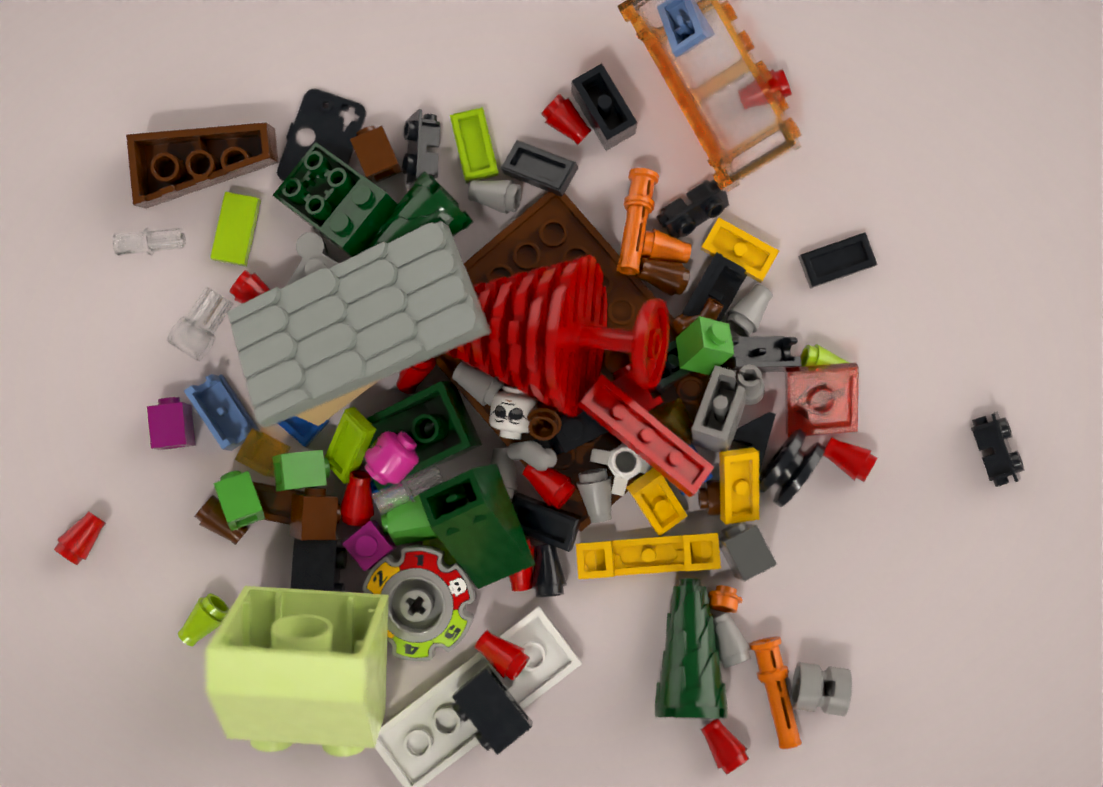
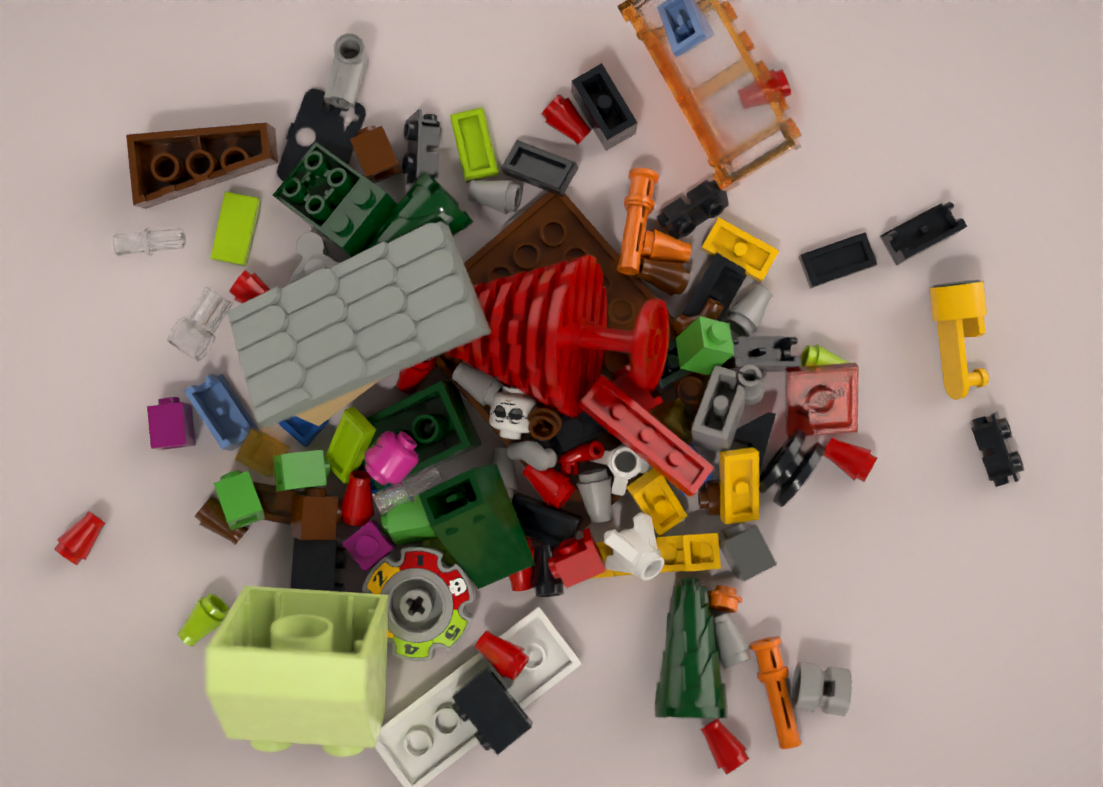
(346, 73): none -> light grey piece
(577, 560): none -> red brick
(580, 453): none -> red arm
(635, 549): none -> white rock
(922, 232): none -> black hinge
(959, 314): none -> yellow piece

